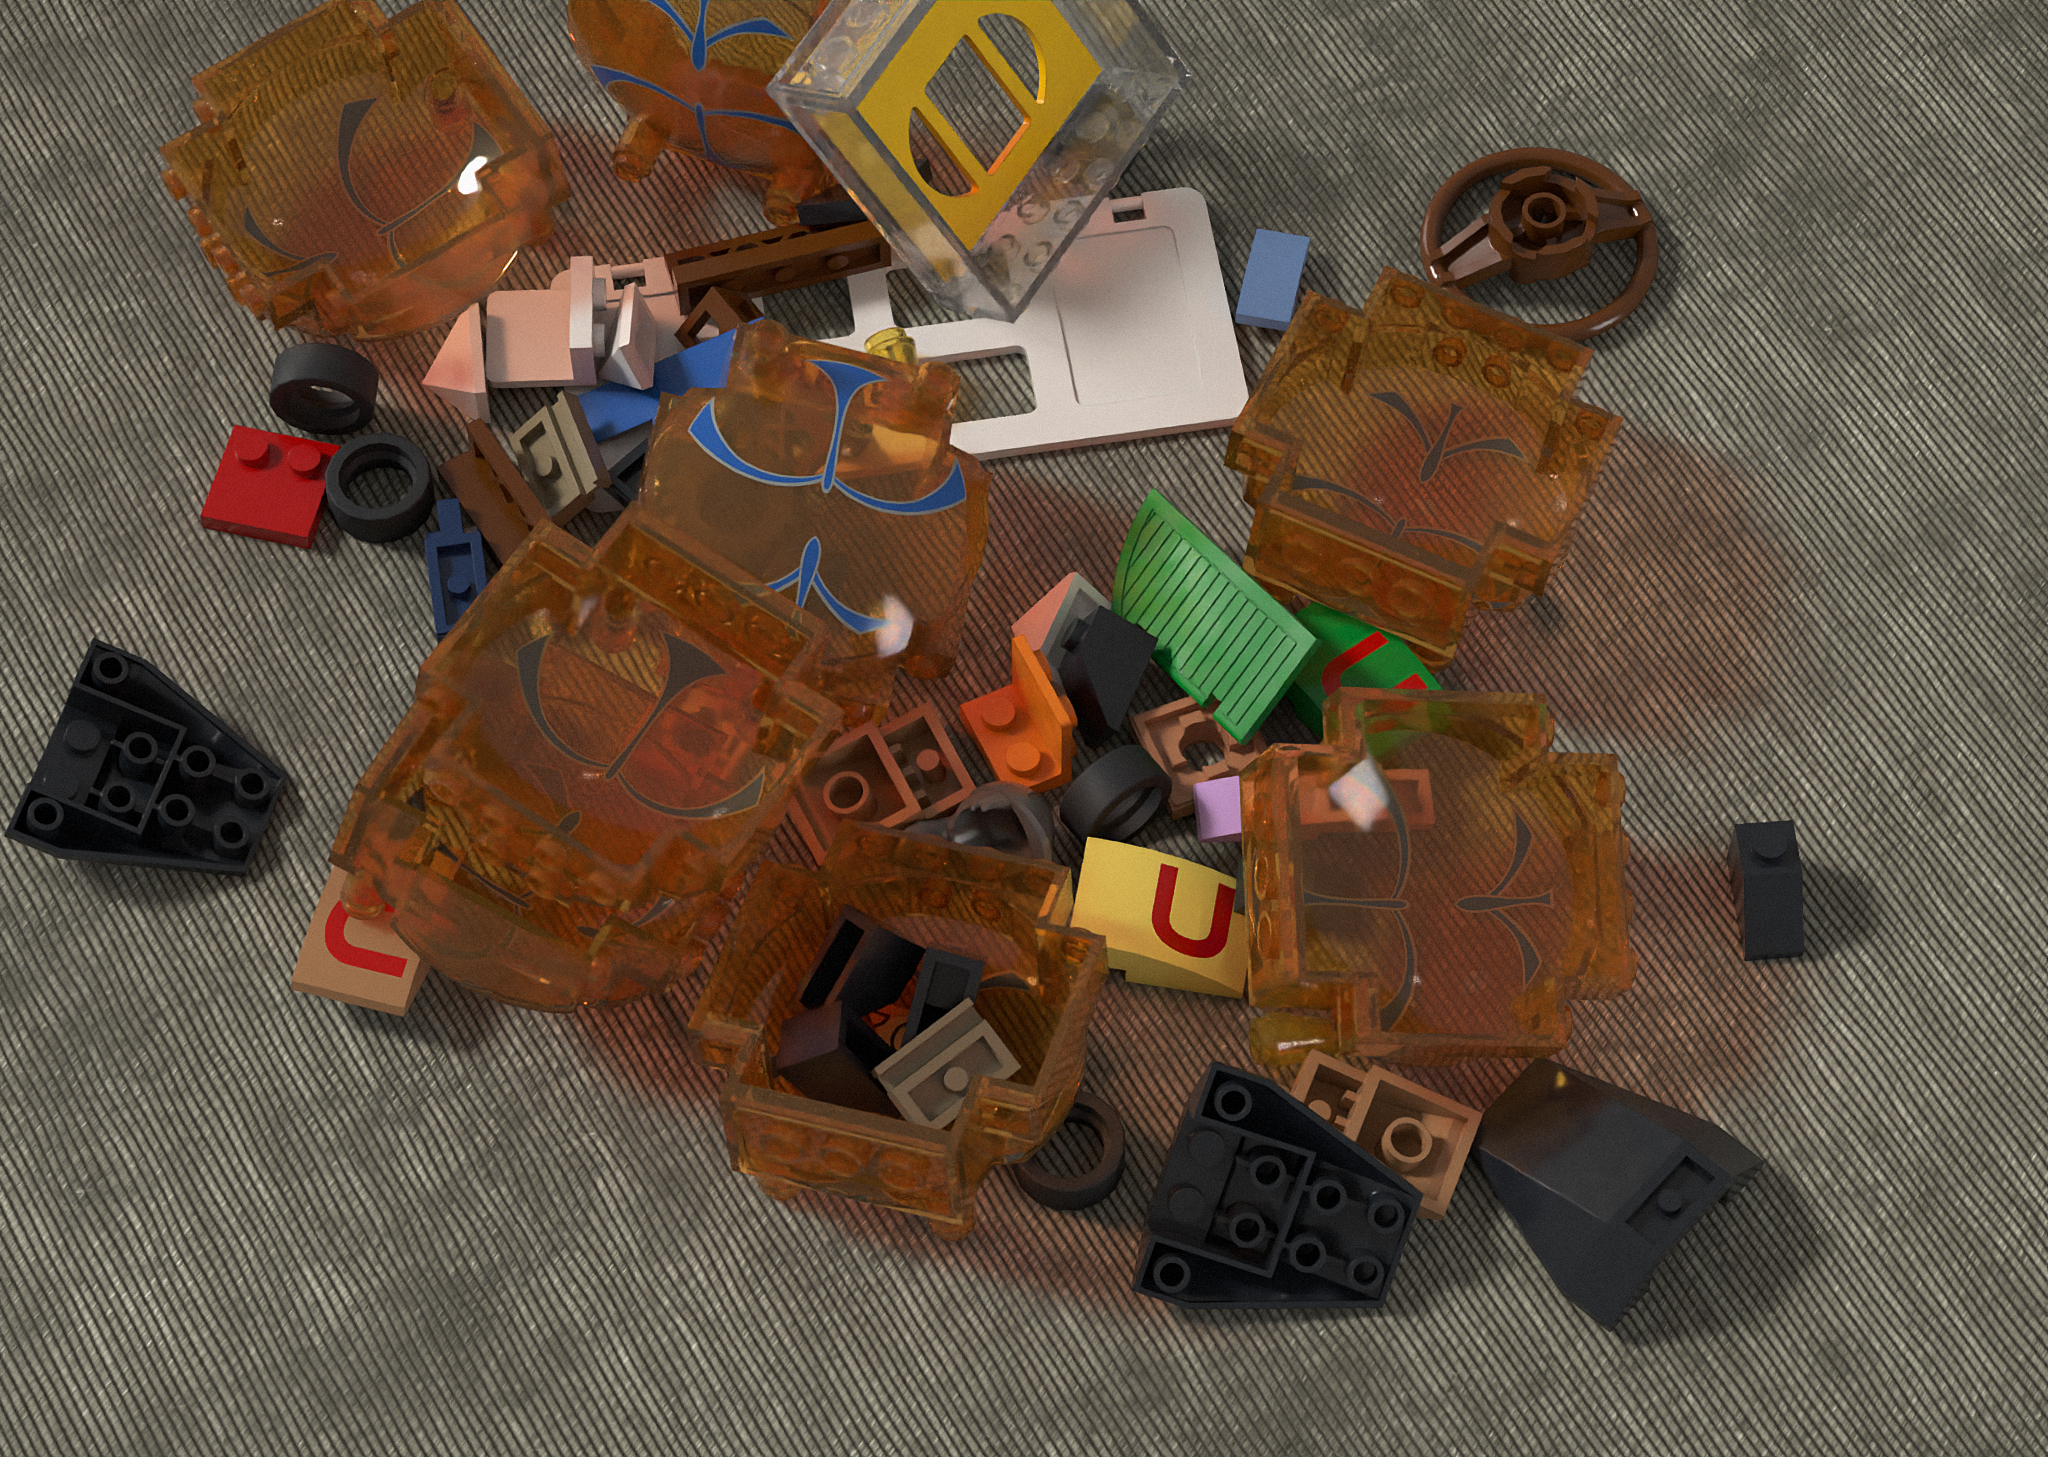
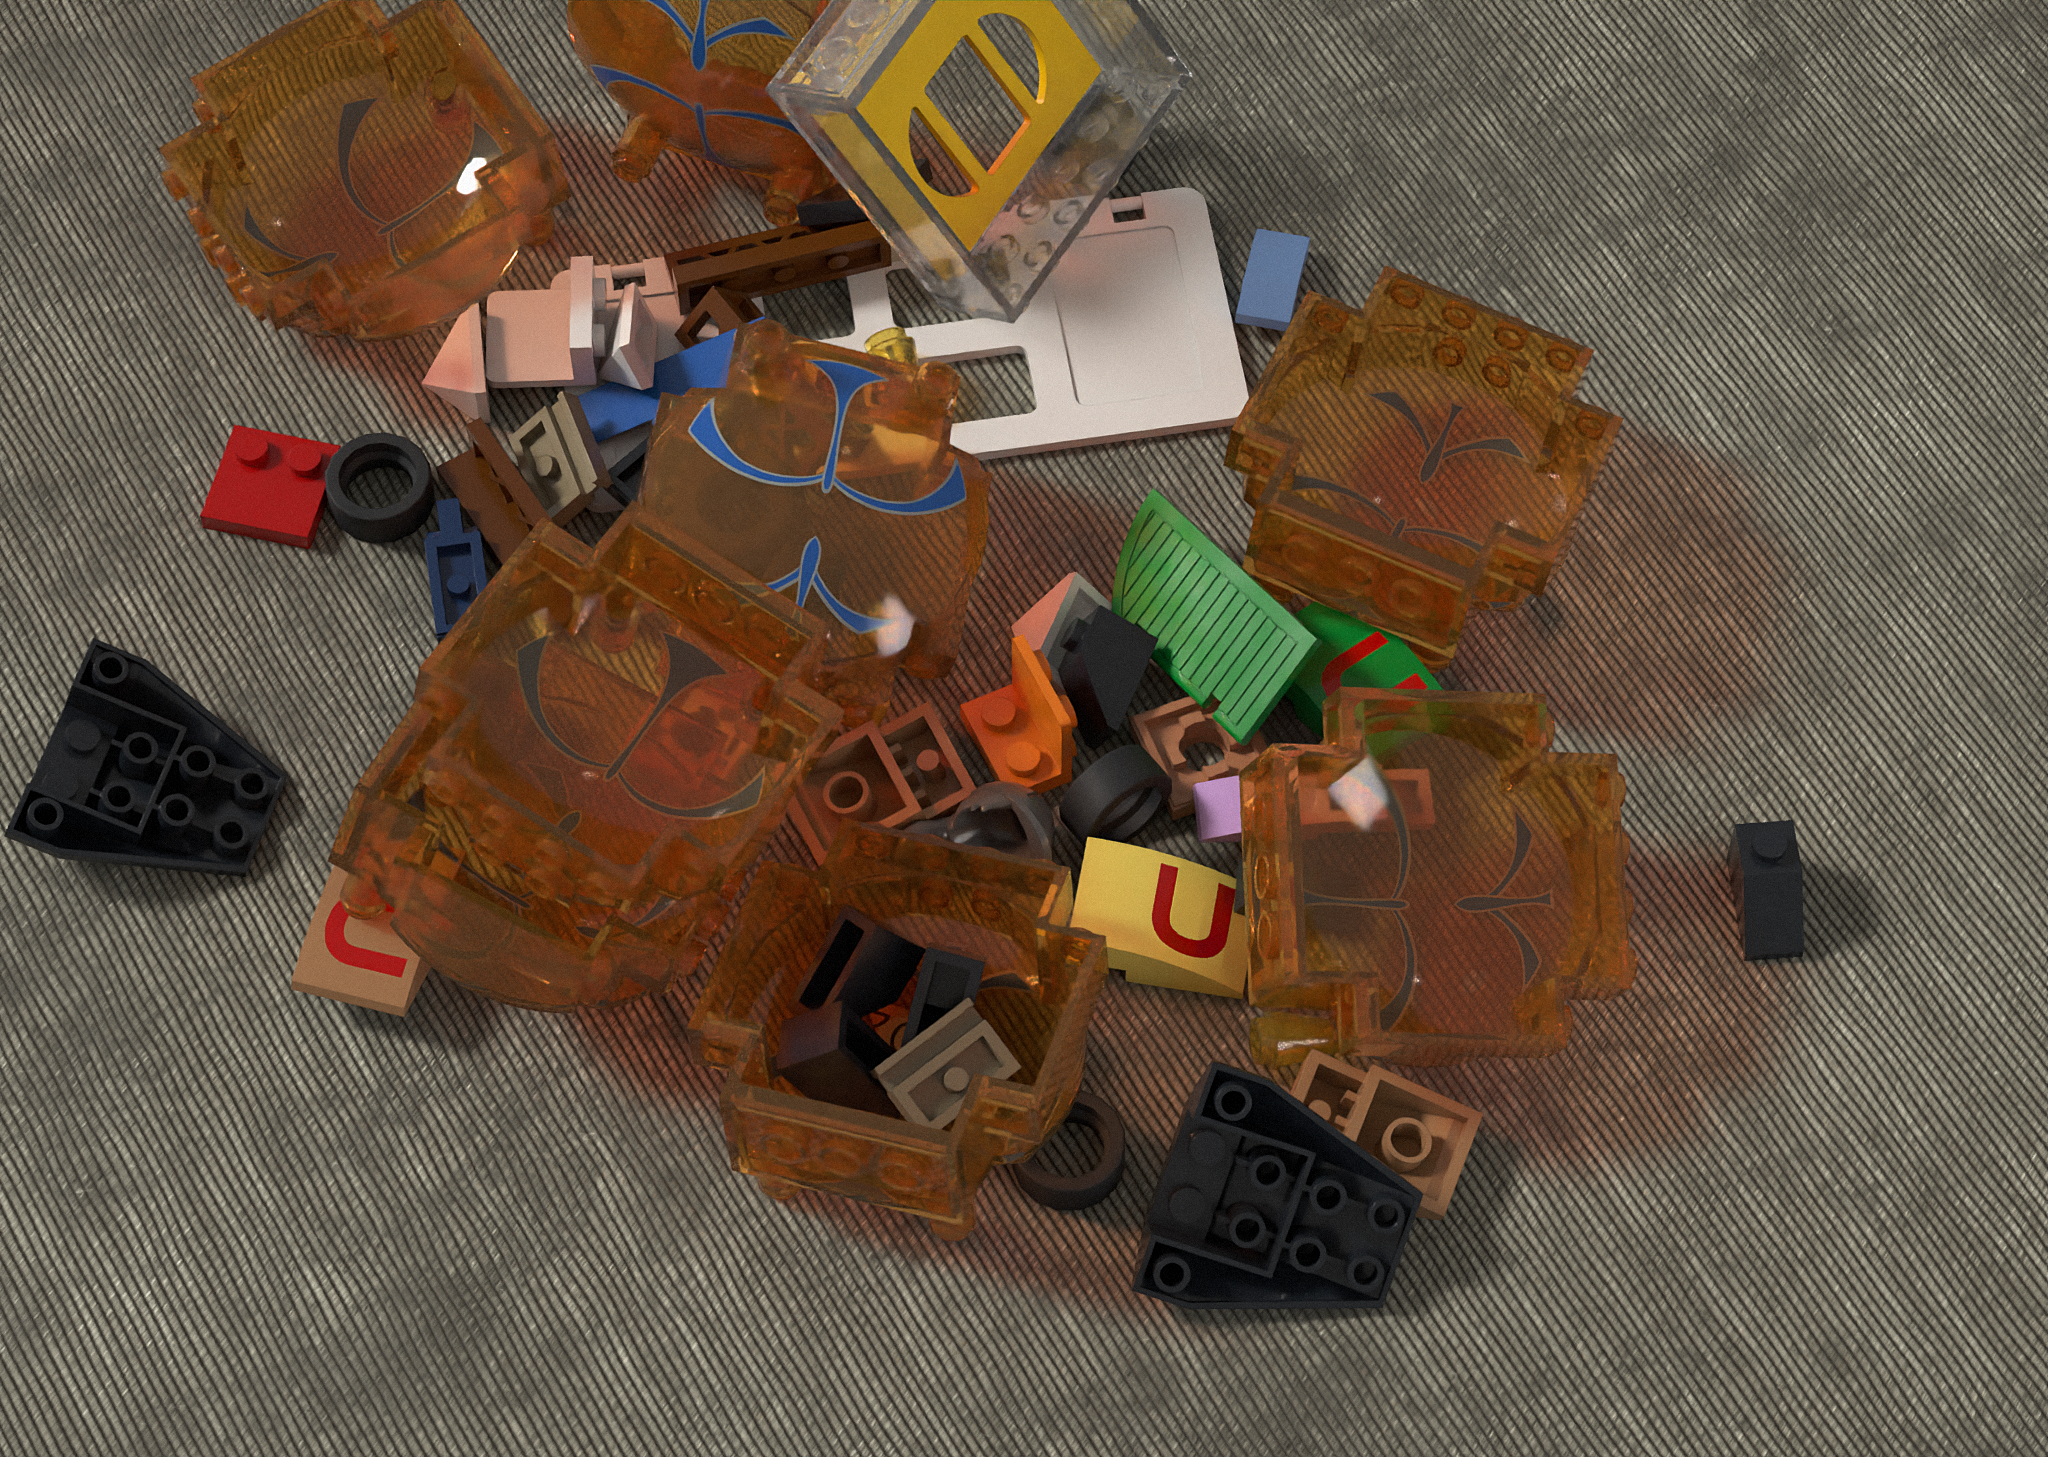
(324, 367): black tyre -> none
(1541, 229): reddish brown piece -> none
(1603, 1180): black wedge -> none

